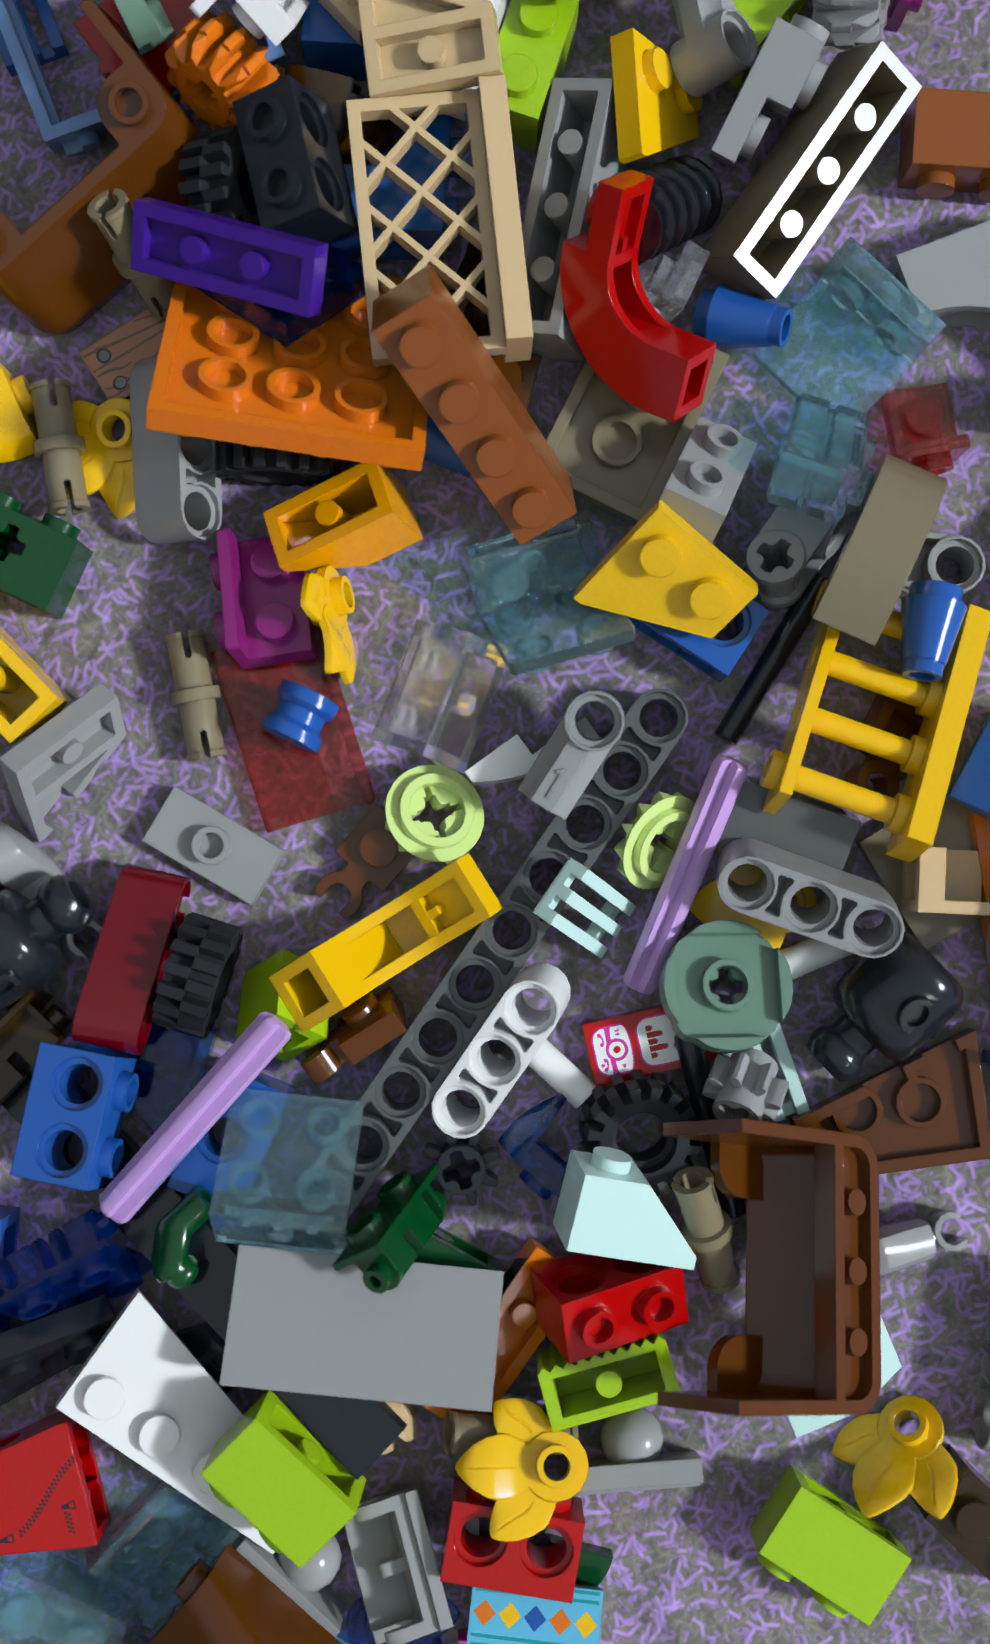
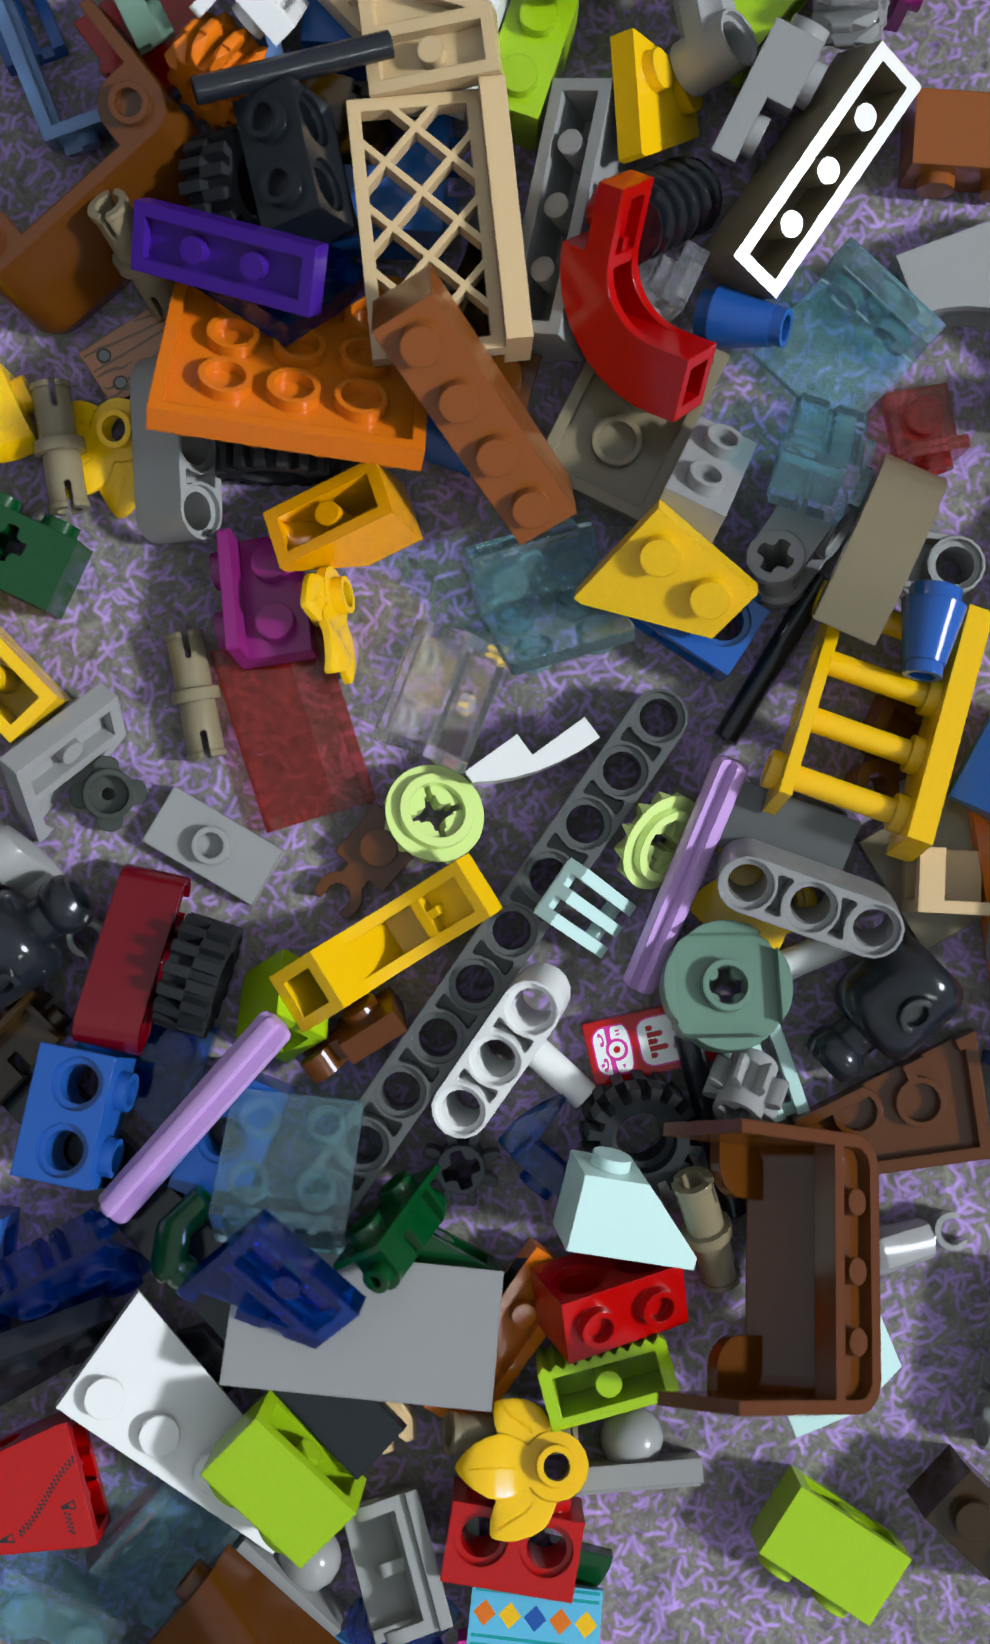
(108, 775): none -> pearl dark grey plate
(276, 1283): none -> clear blue wing
(299, 64): none -> black bar
(299, 716): blue wheel -> none
(570, 758): light grey piece -> none
(896, 1464): yellow plate -> none

